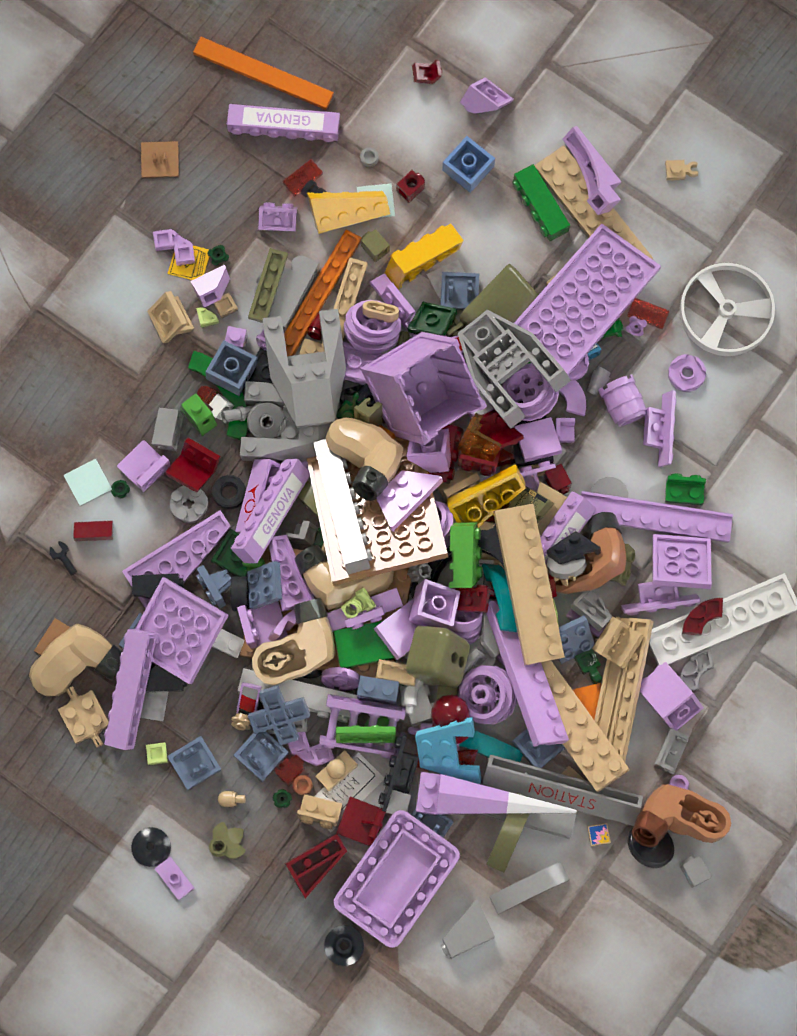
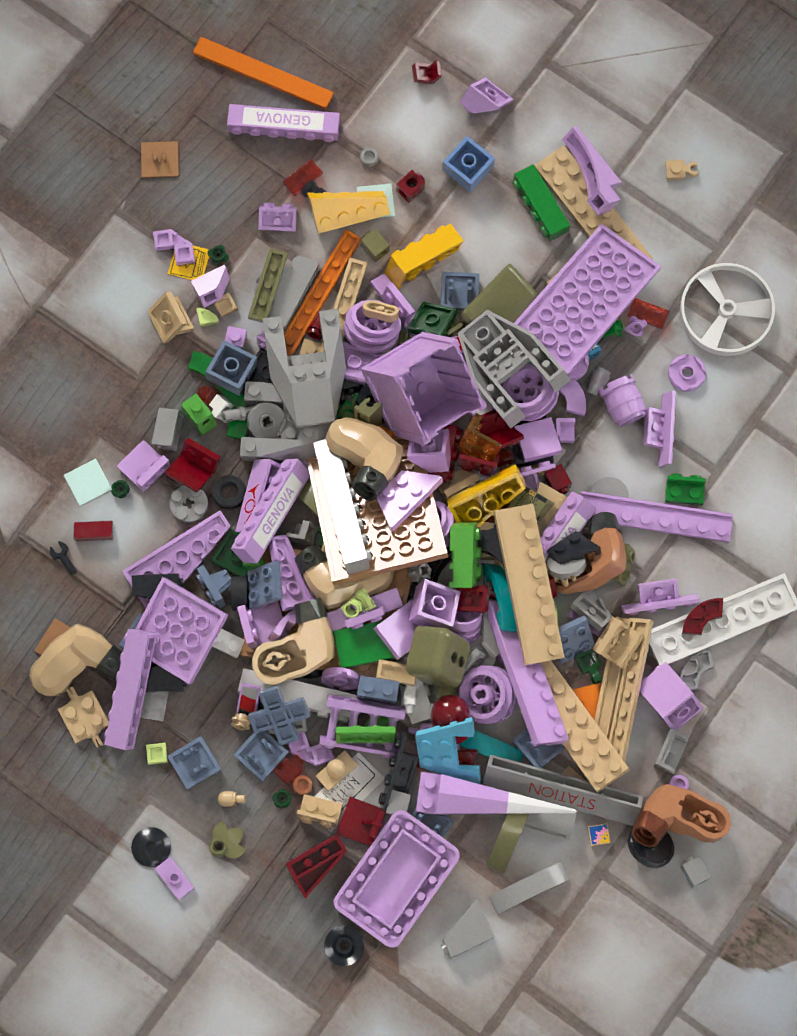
(681, 561): lavender plate -> none

